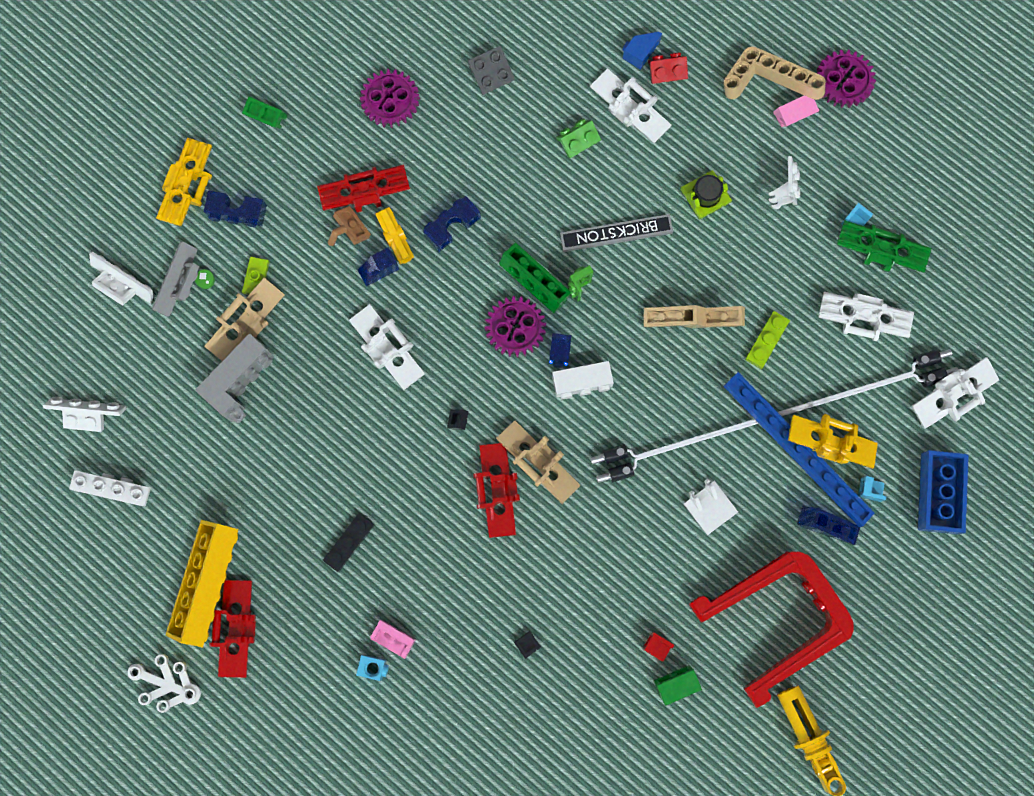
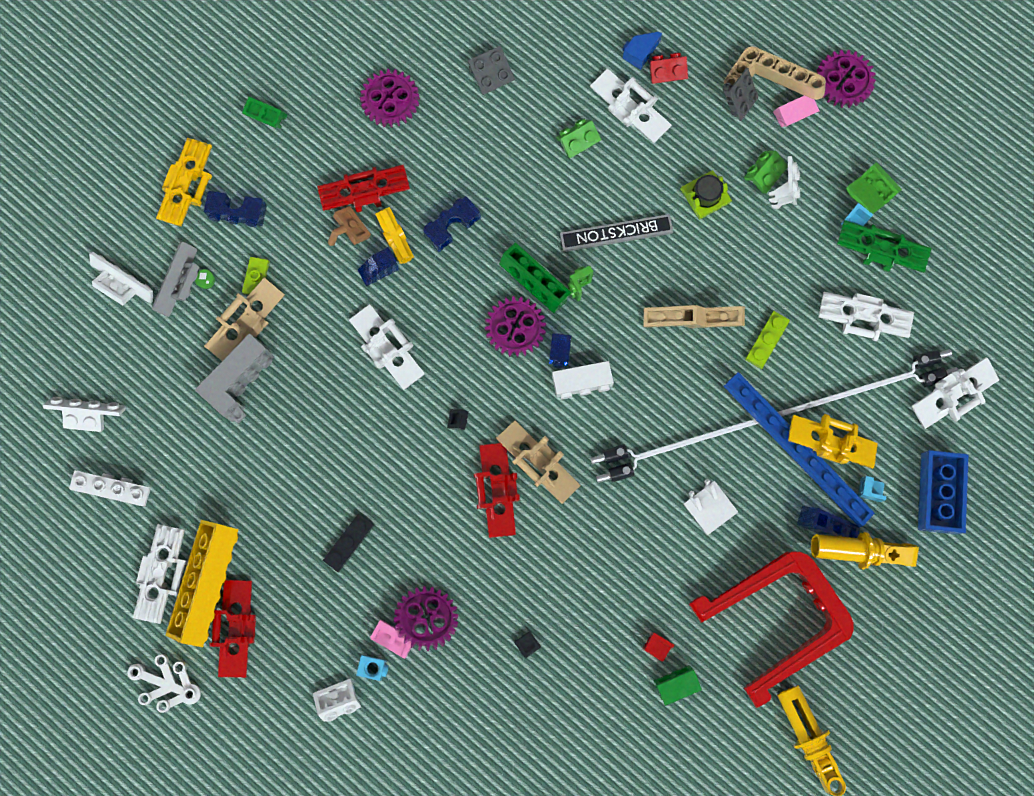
(153, 573): none -> white piece
(336, 700): none -> white bracket
(408, 623): none -> magenta gear
(741, 95): none -> dark grey hinge
(766, 170): none -> bright green bracket
(863, 550): none -> yellow piece
(873, 188): none -> bright green bracket

